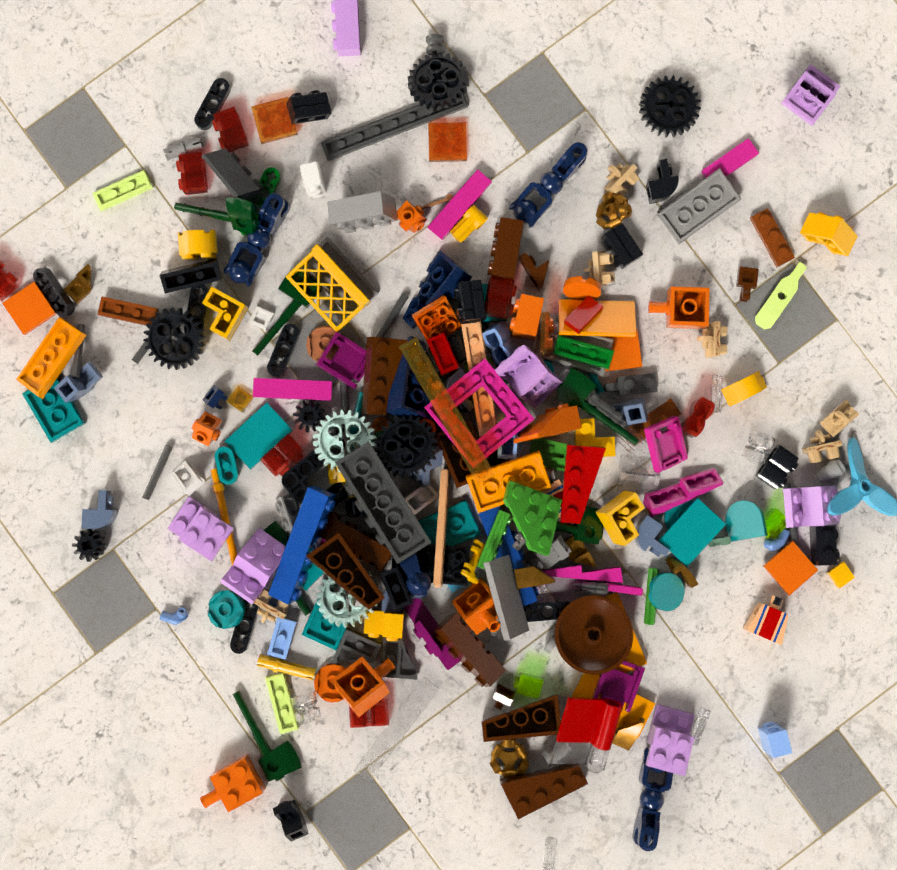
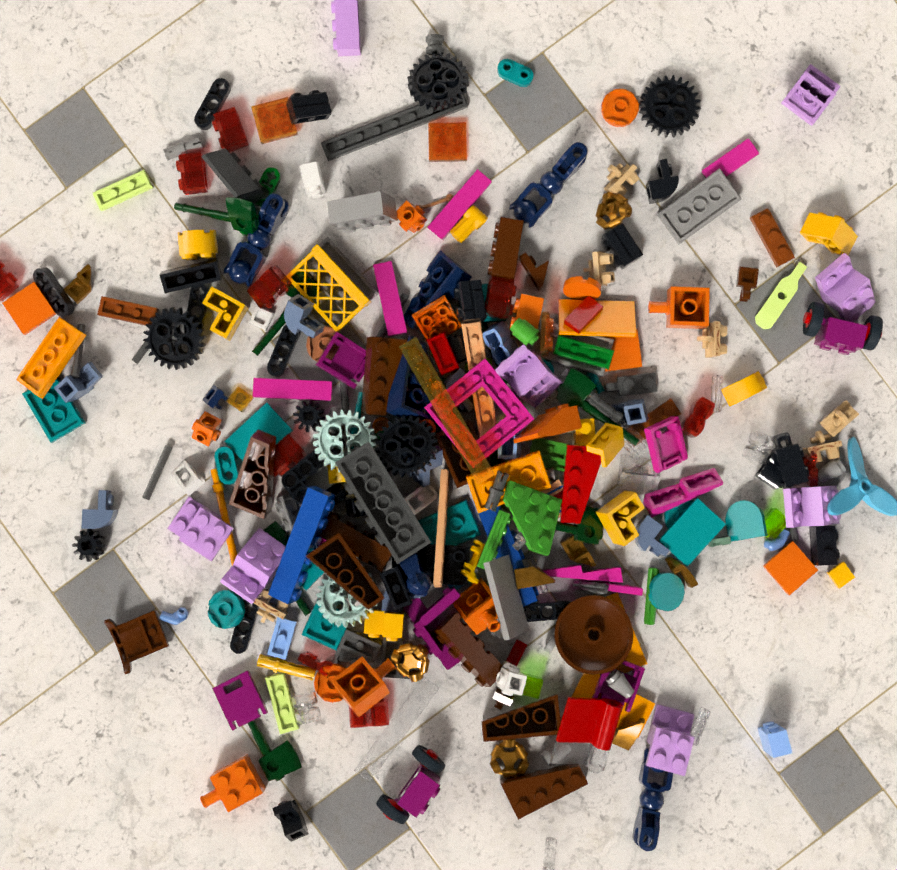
(137, 638): none -> reddish brown piece
(241, 703): none -> magenta container
(255, 479): none -> reddish brown wedge
(269, 287): none -> clear red brick
(298, 317): none -> sand blue brick
(311, 660): none -> clear red plate
(390, 299): none -> dark pink slope
(411, 661): none -> pearl gold piece
(418, 789): none -> brick
(440, 605): none -> magenta container
(496, 491): none -> dark grey pin
(511, 681): none -> white brick
(514, 74): none -> teal plate
(516, 652): none -> red piece
(524, 332): none -> bright green brick
(558, 552): light grey brick -> none
(607, 443): none -> yellow panel
(619, 108): none -> orange tile
(619, 683): none -> light grey cone
(768, 621): torso -> none
(789, 461): none -> black brick
(813, 470): none -> clear red plate
(841, 334): none -> brick
(845, 289): none -> lavender bracket

